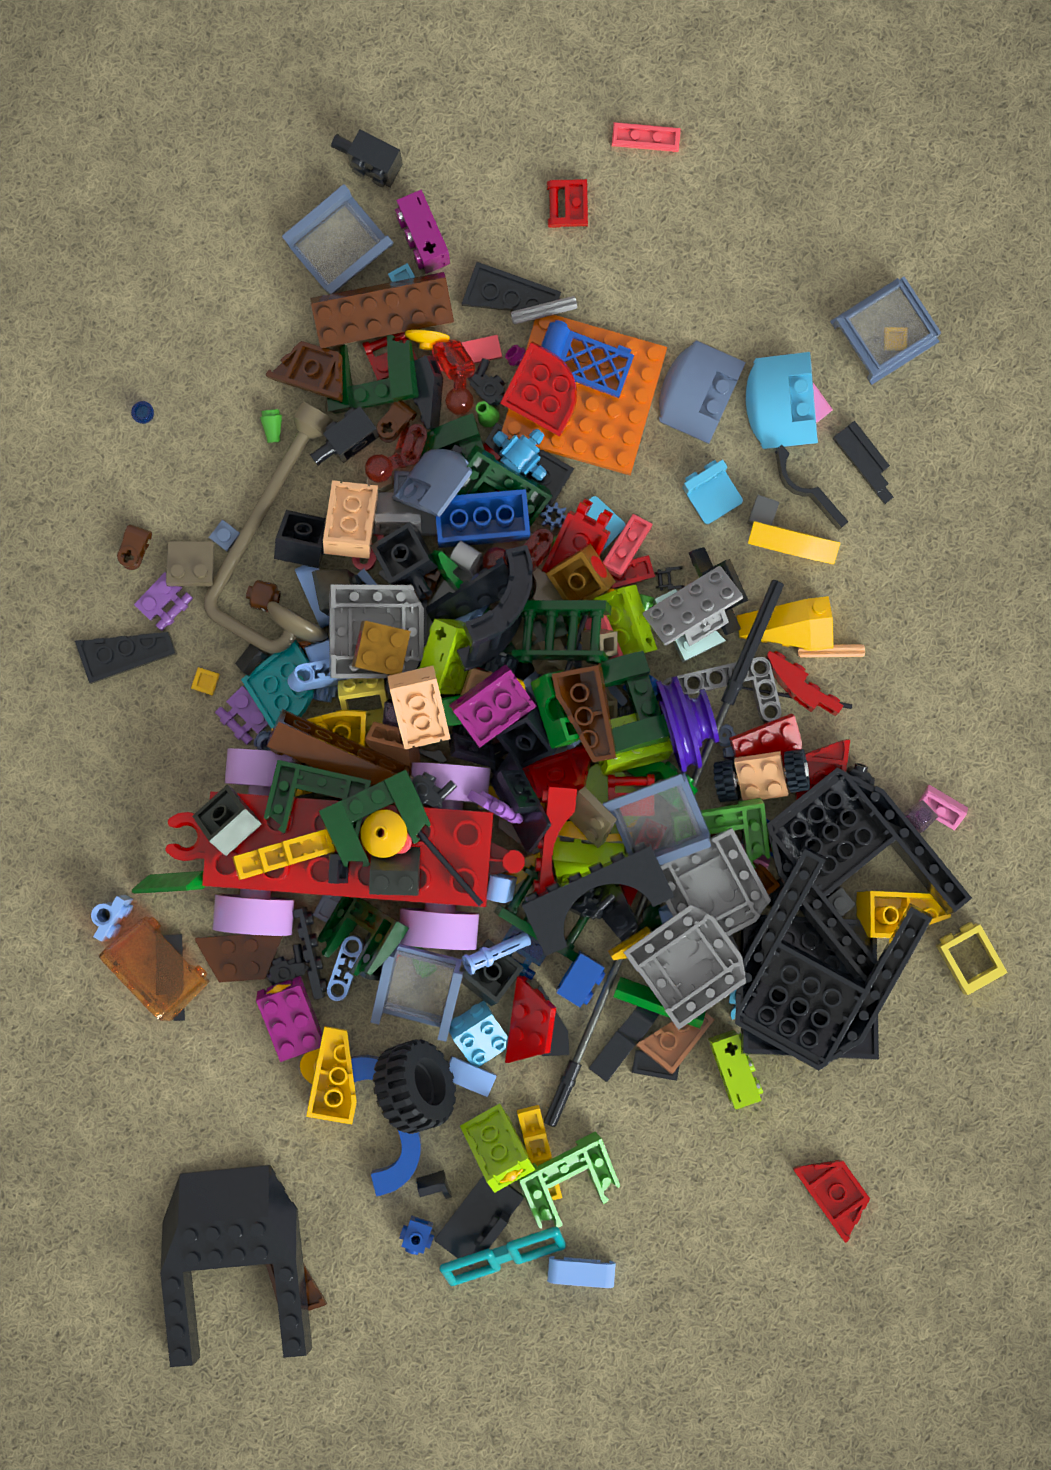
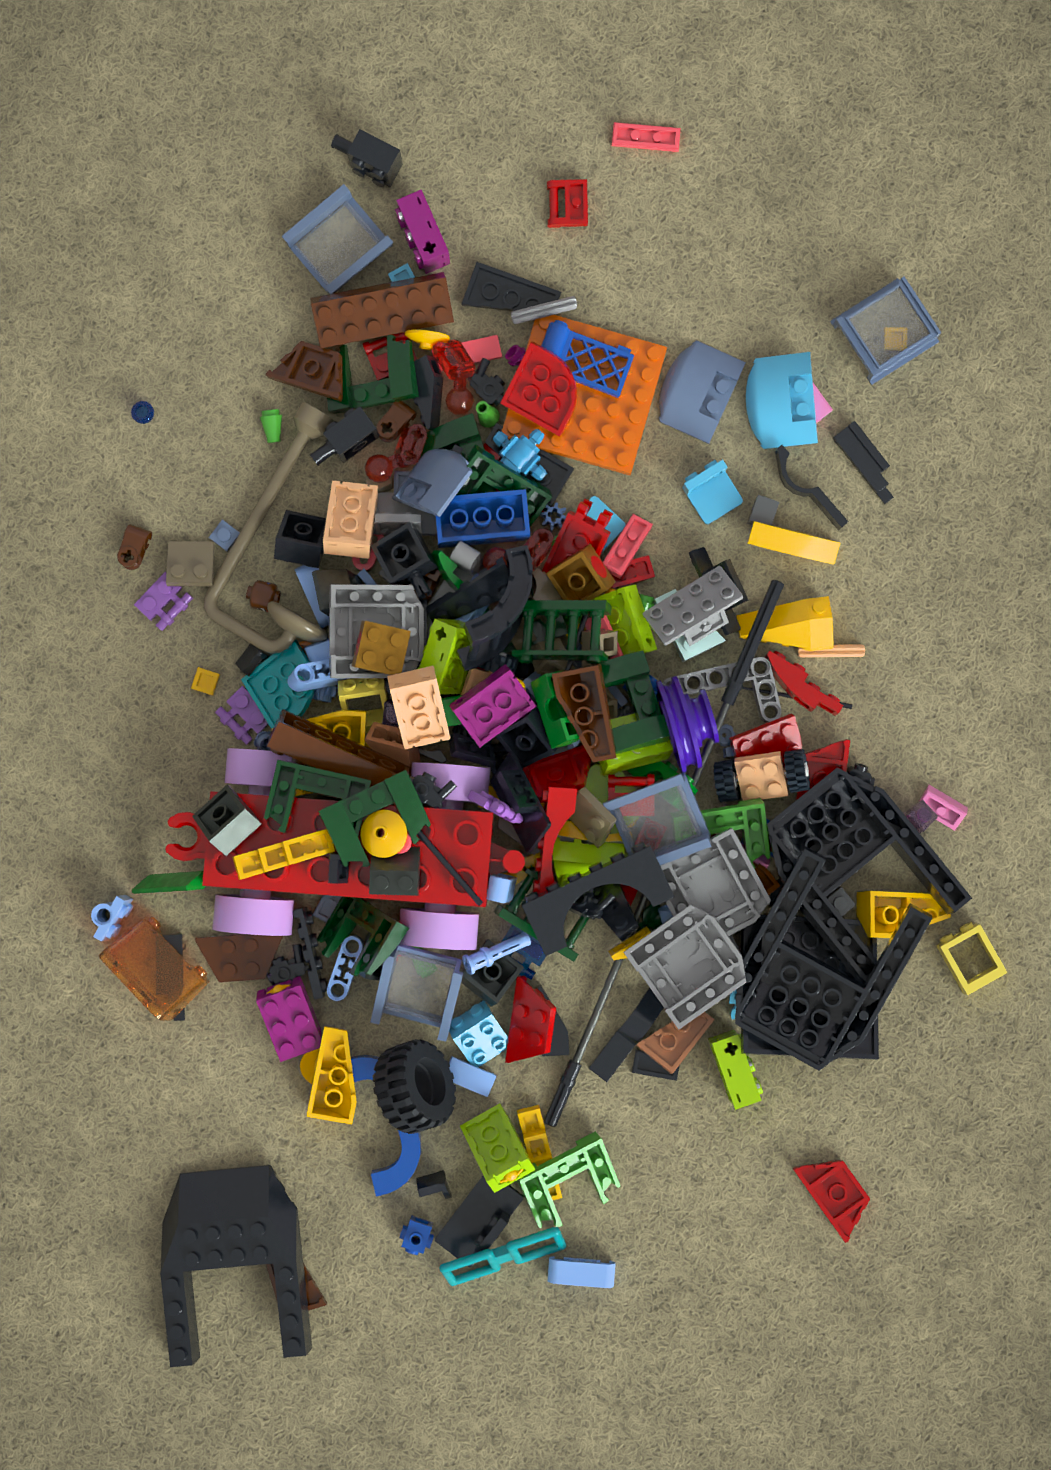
(116, 655): black wing -> none
(580, 979): blue piece -> none
(644, 997): green slope -> none
(669, 586): black piece -> none

